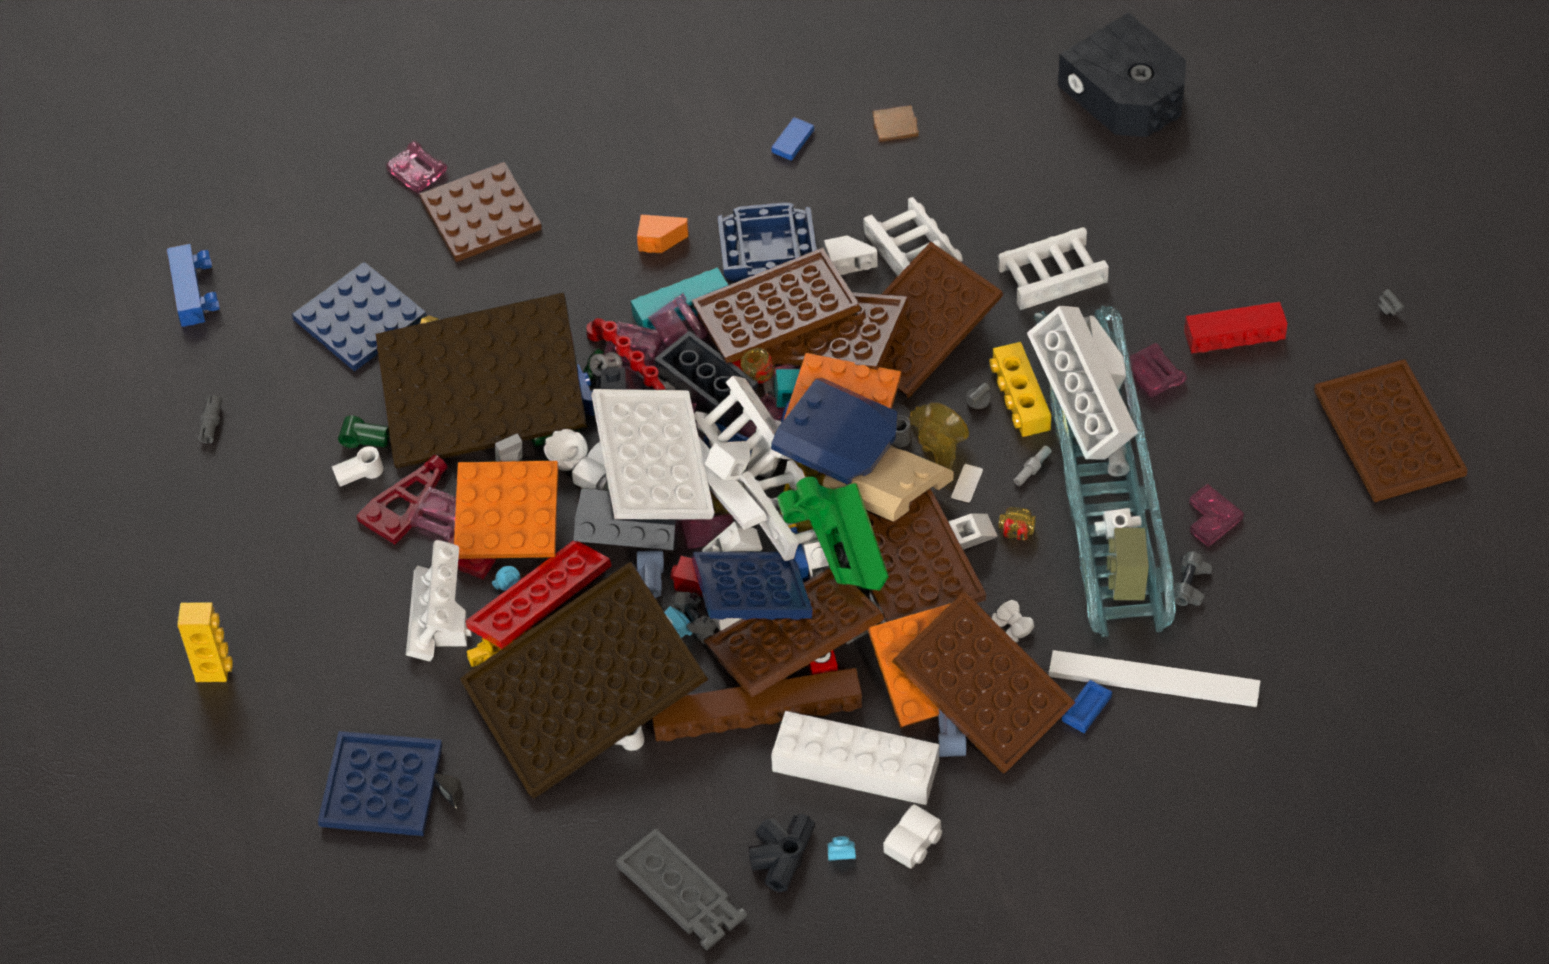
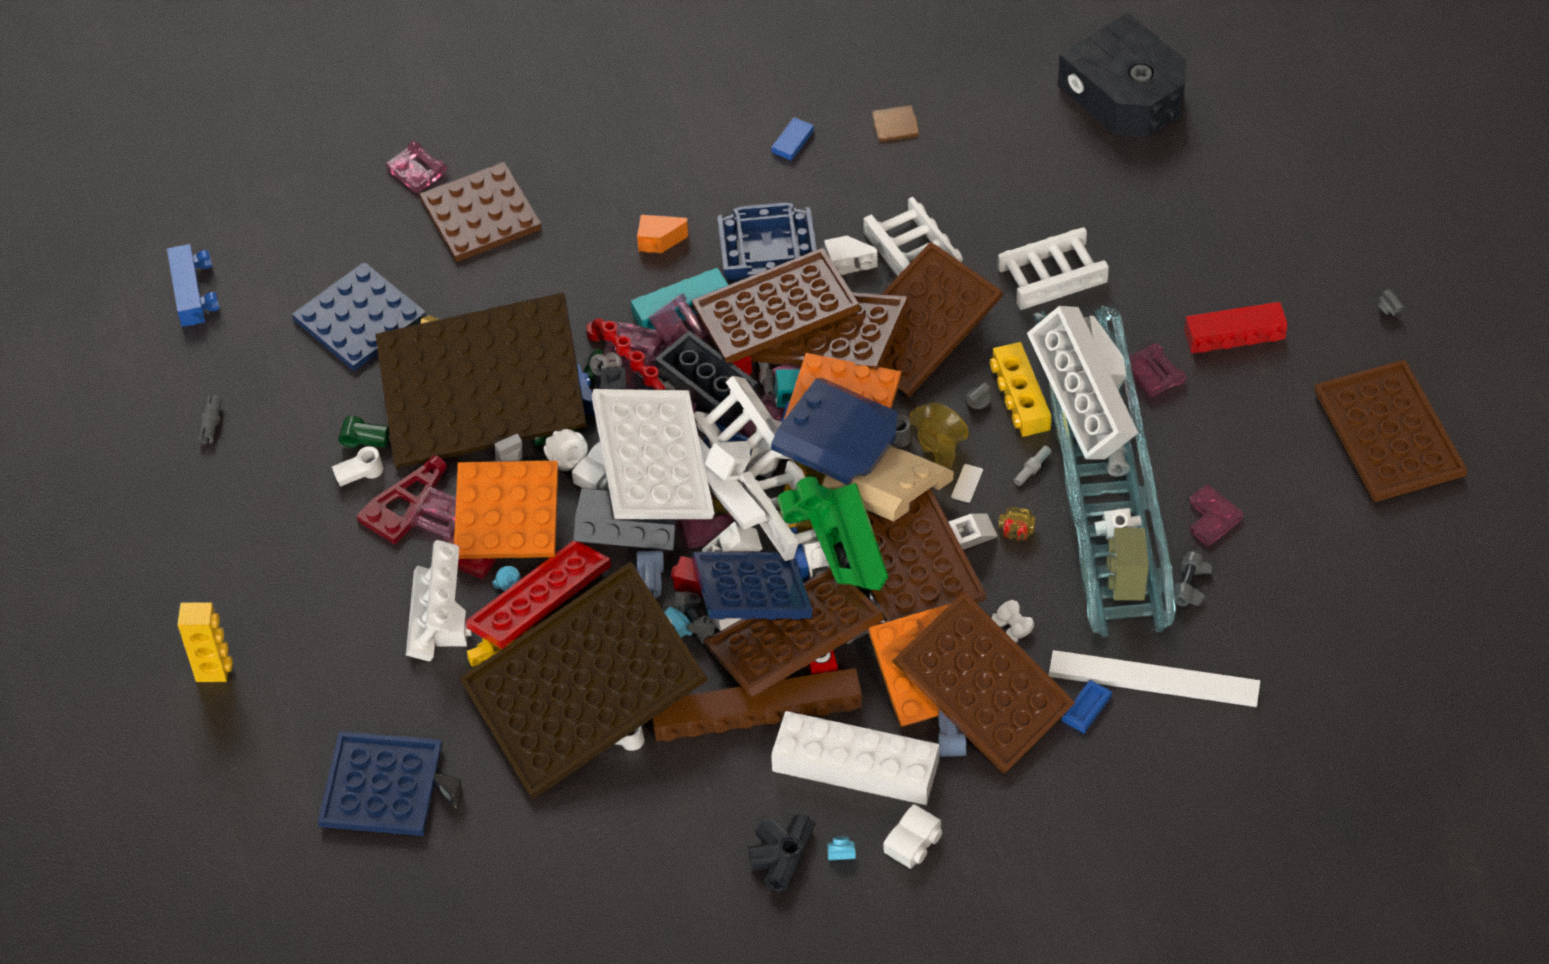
(680, 888): dark grey hinge -> none
(758, 364): clear yellow head -> none

